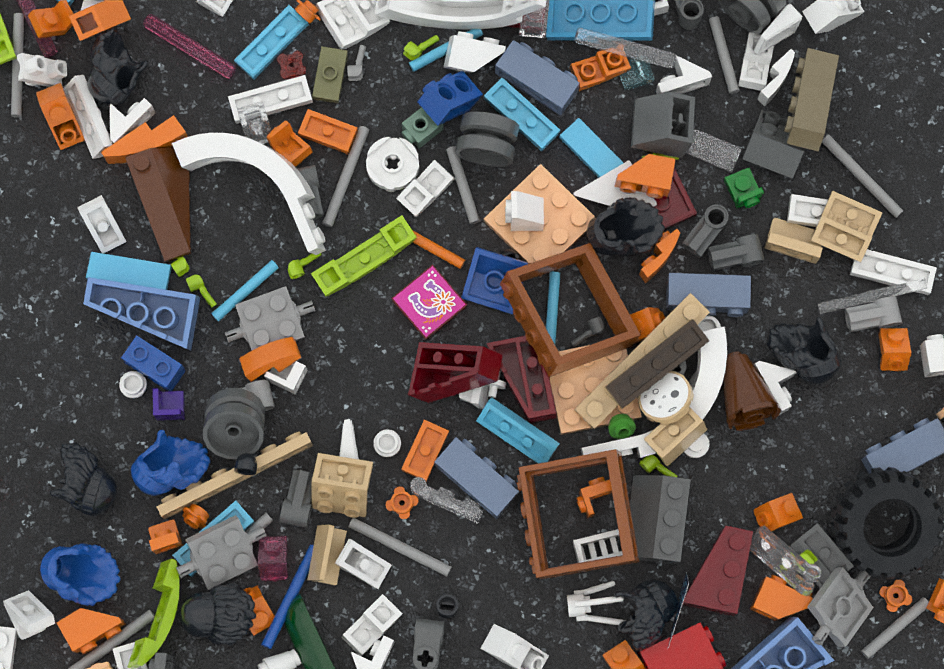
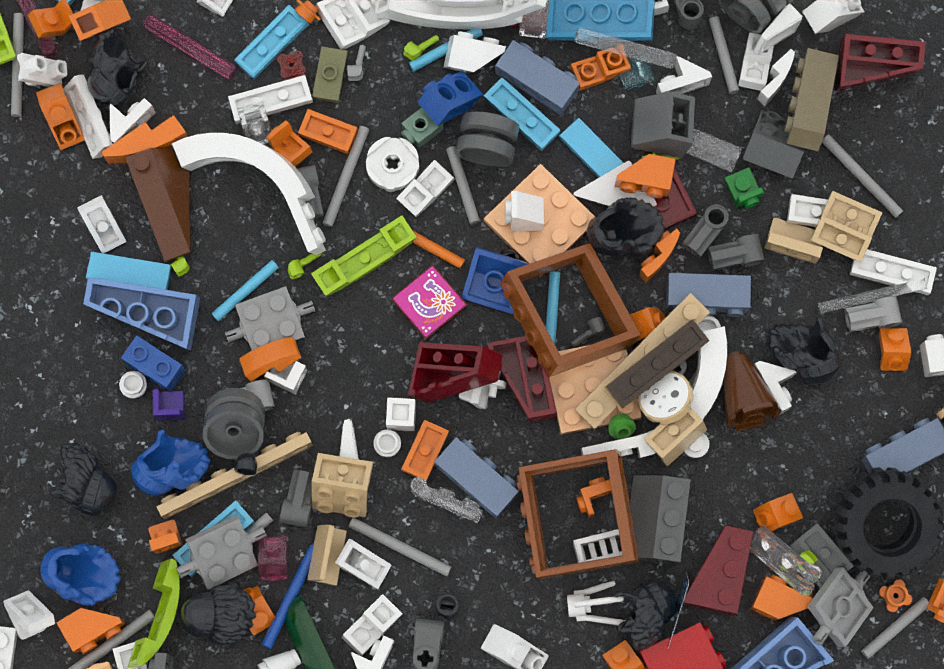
(195, 282): lime hand -> none
(195, 516): orange plate -> none
(400, 494): orange plate -> none
(401, 414): none -> white panel
(517, 431): medium azure plate -> none
(651, 462): lime hand -> none
(876, 59): none -> dark red wedge

